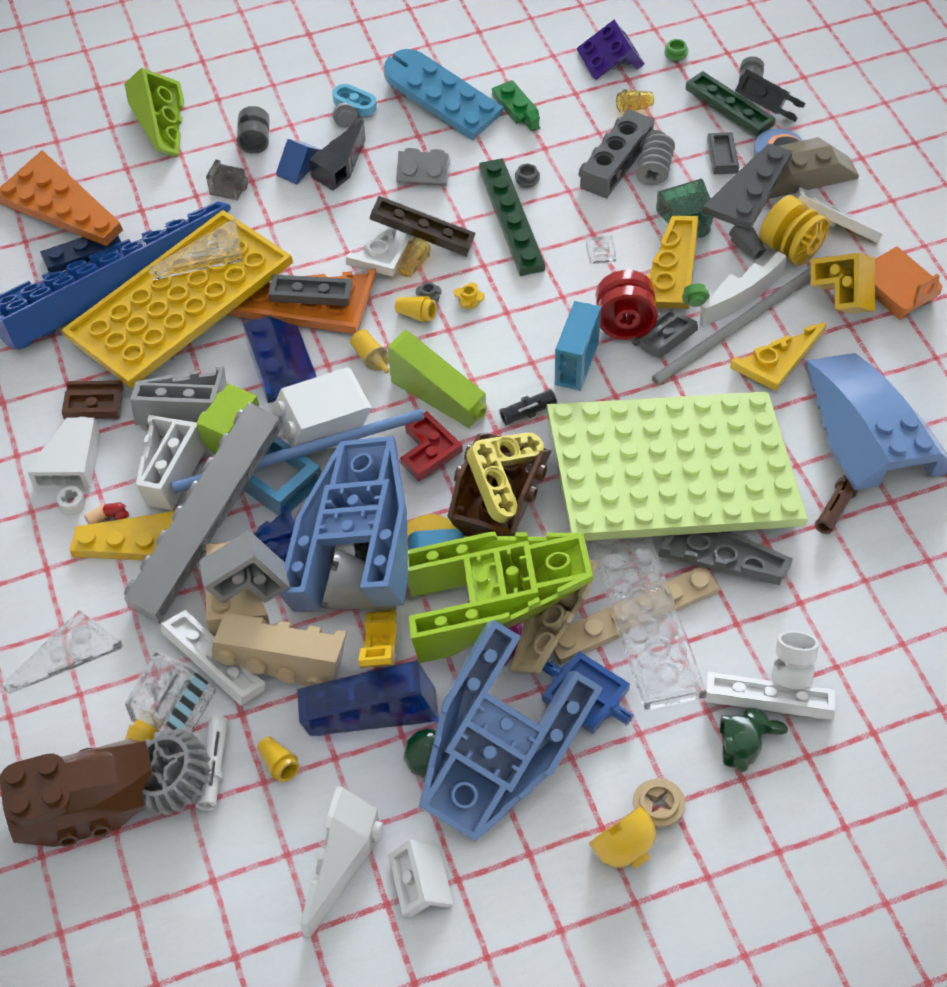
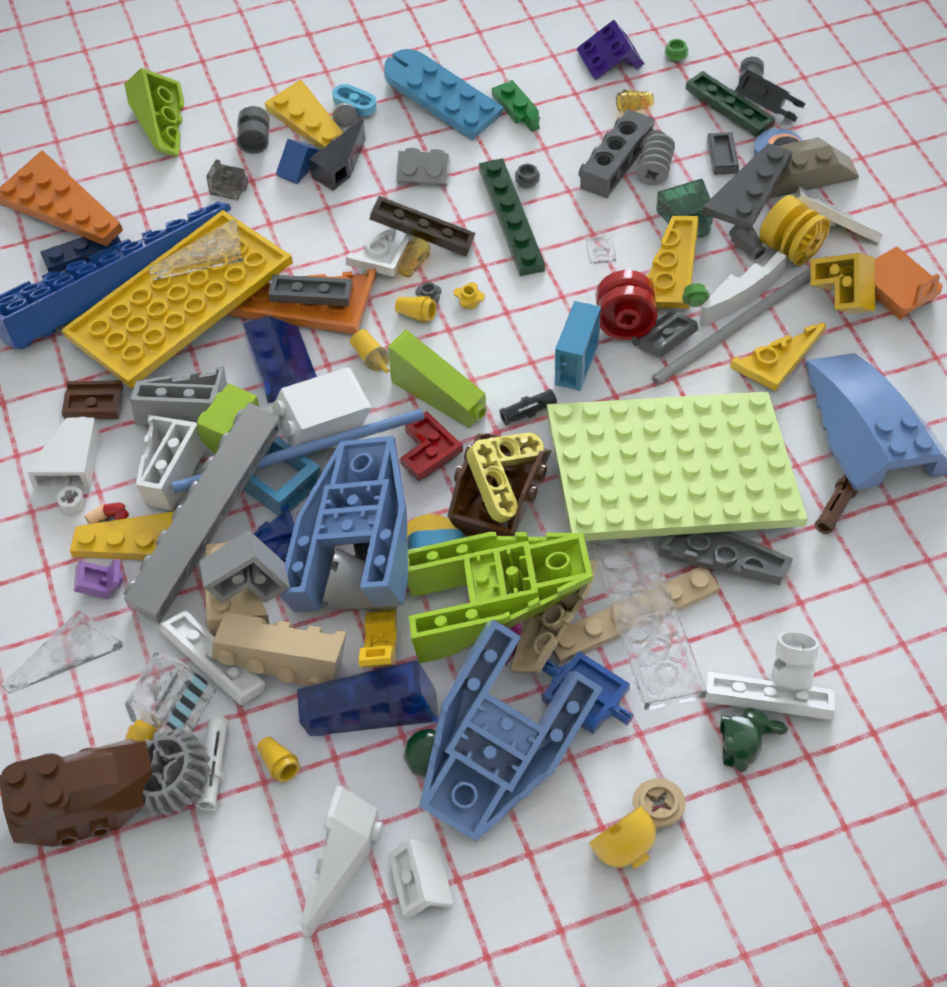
(97, 579): none -> medium lavender bracket
(304, 114): none -> yellow wing

